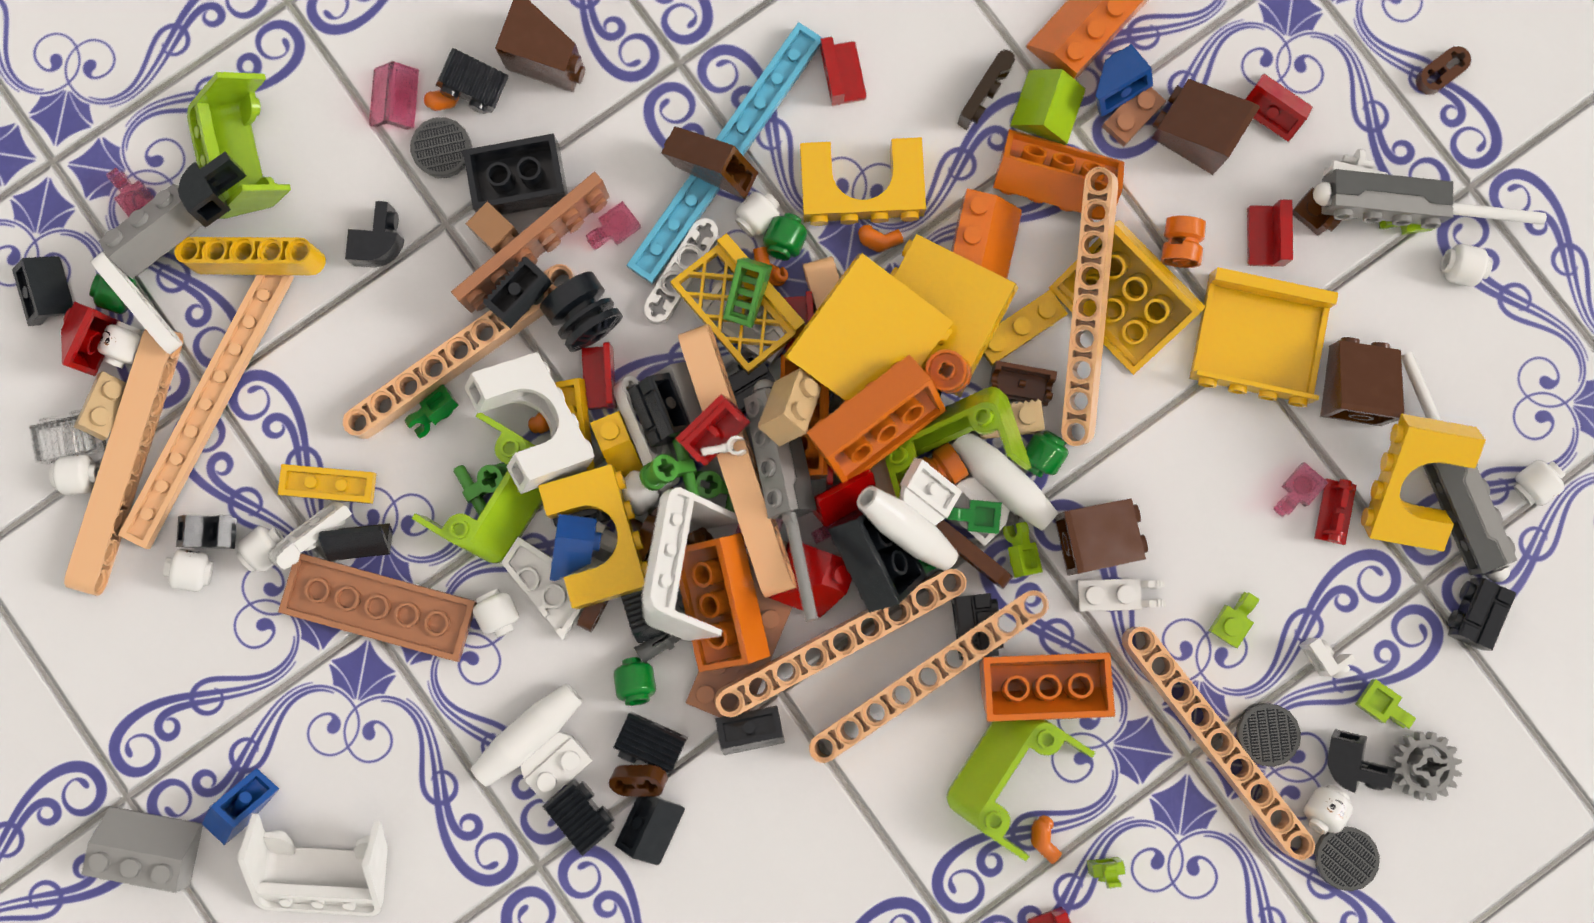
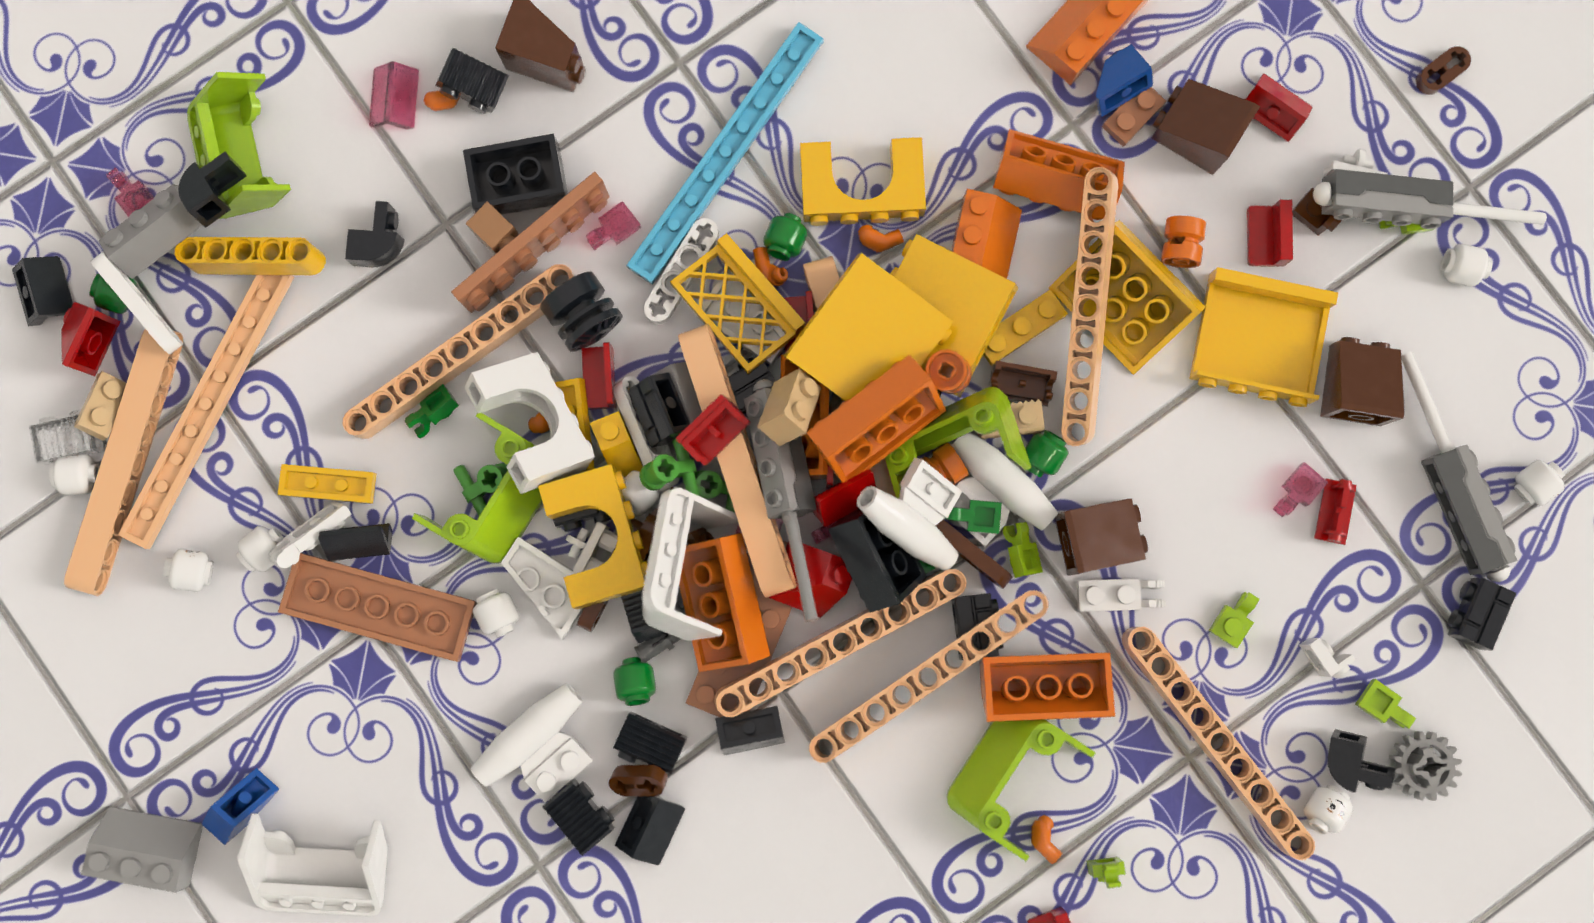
(119, 344): white head -> none
(206, 532): brick -> none
(439, 147): tile -> none
(517, 292): black brick -> none
(573, 545): blue slope -> none
(710, 161): reddish brown slope -> none
(725, 447): white hand -> none
(736, 288): bright green slope -> none
(757, 213): white head -> none
(842, 71): red panel -> none
(987, 88): dark brown hinge -> none
(1048, 104): lime slope -> none
(1268, 734): tile -> none
(1347, 859): tile -> none
(1414, 444): yellow arch -> none

